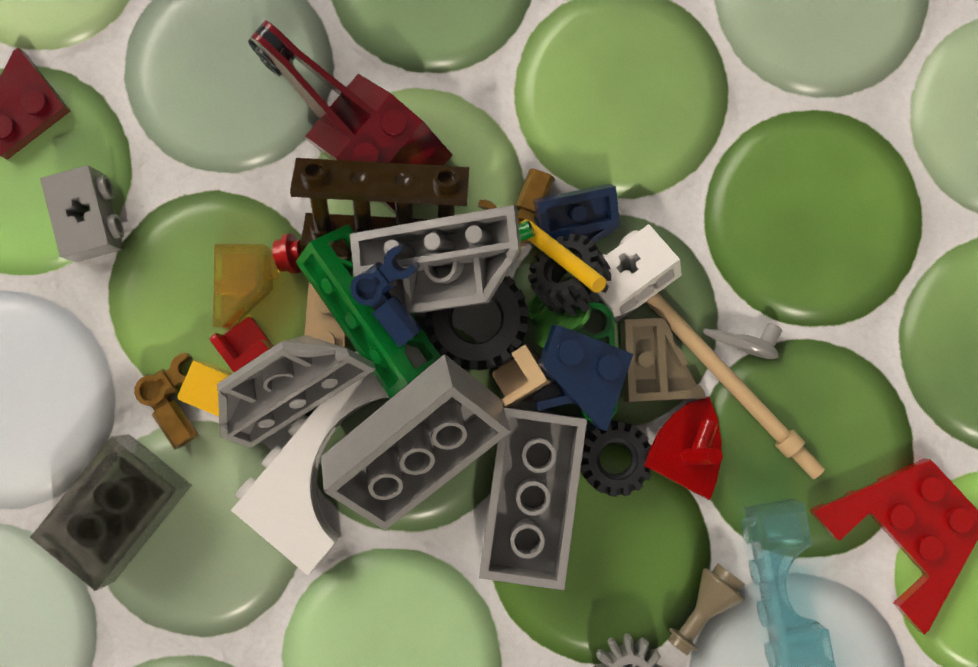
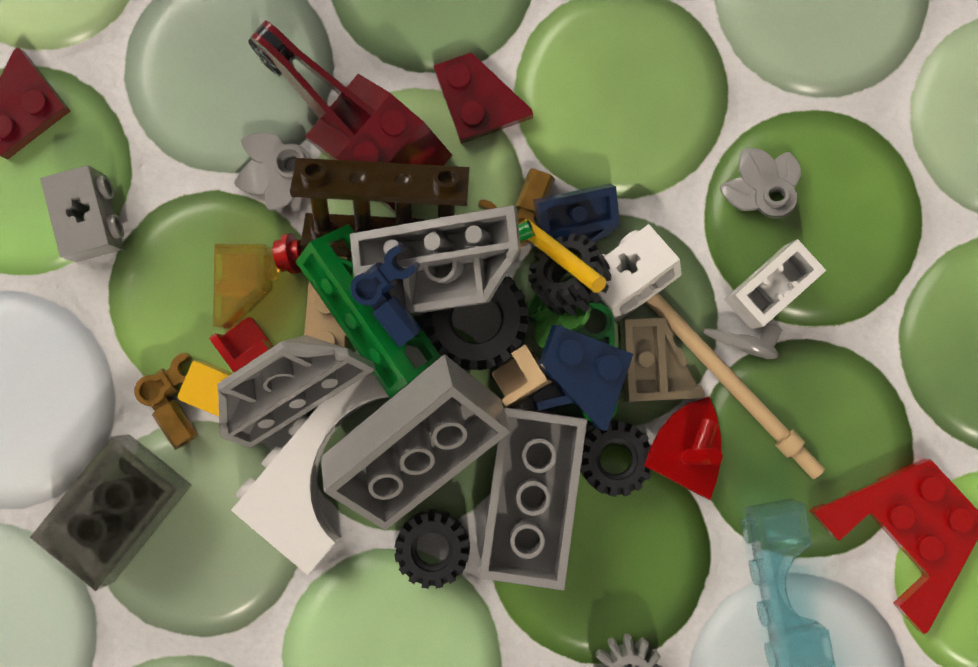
(267, 170): none -> light grey plate
(421, 571): none -> black tyre
(478, 98): none -> dark red wing
(717, 593): dark tan piece -> none
(759, 179): none -> light grey plate
(775, 284): none -> white brick

